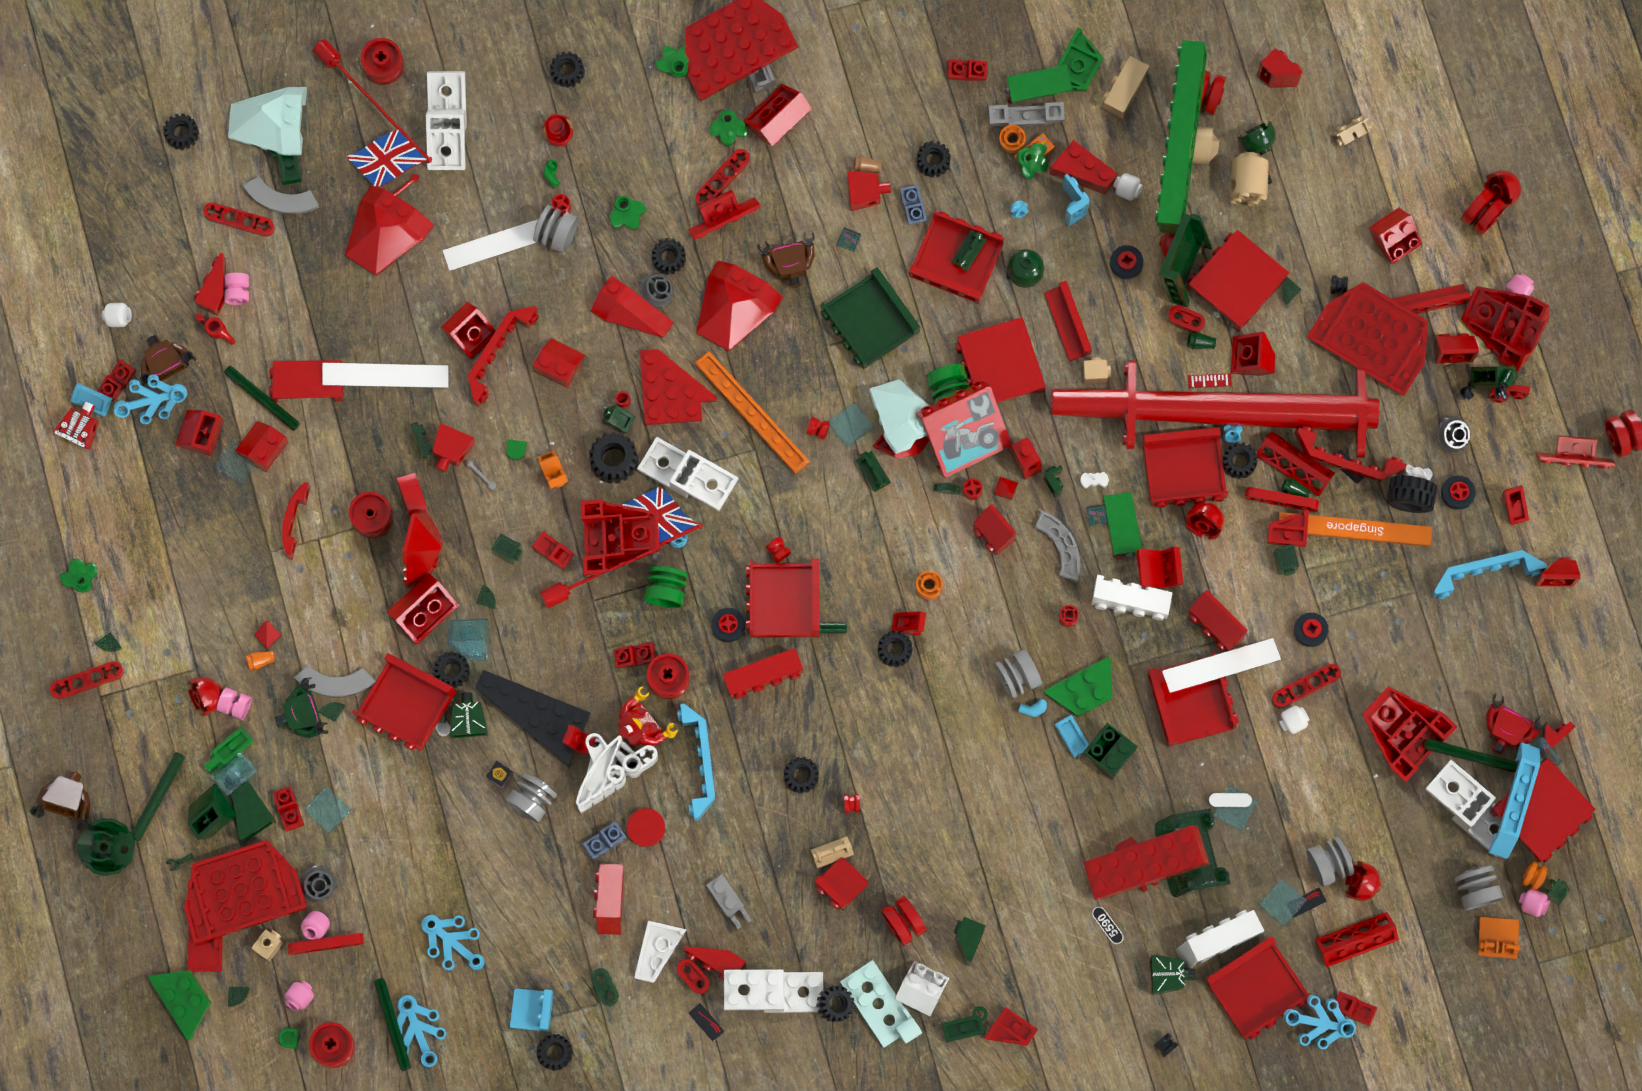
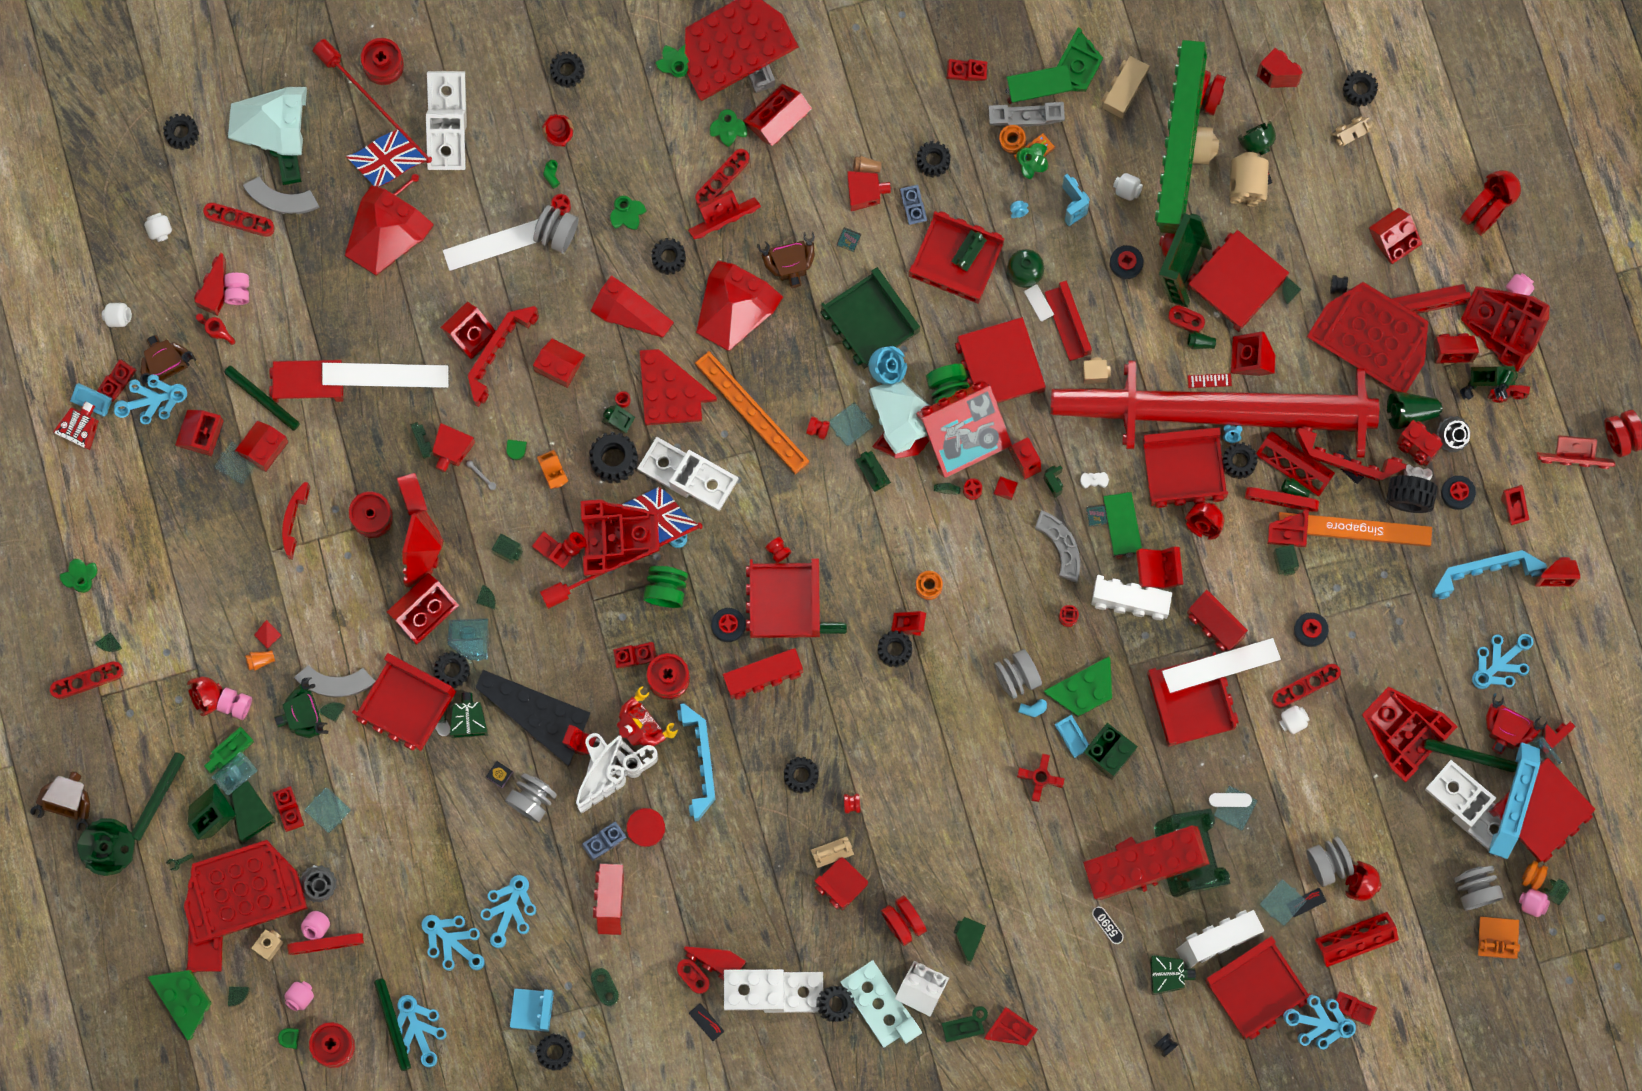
(158, 227): none -> white head
(510, 907): none -> medium azure plant
(574, 544): none -> red wheel
(656, 289): dark grey piece -> none
(656, 949): white wing -> none
(727, 899): light grey hinge -> none
(887, 365): none -> medium azure cylinder
(994, 530): red slope -> none
(1039, 302): none -> white sticker
(1050, 780): none -> red pin
(1085, 168): red wedge -> none
(1357, 98): none -> black tyre
(1409, 407): none -> dark green cone
(1419, 443): none -> red brick
(1499, 663): none -> medium azure plant

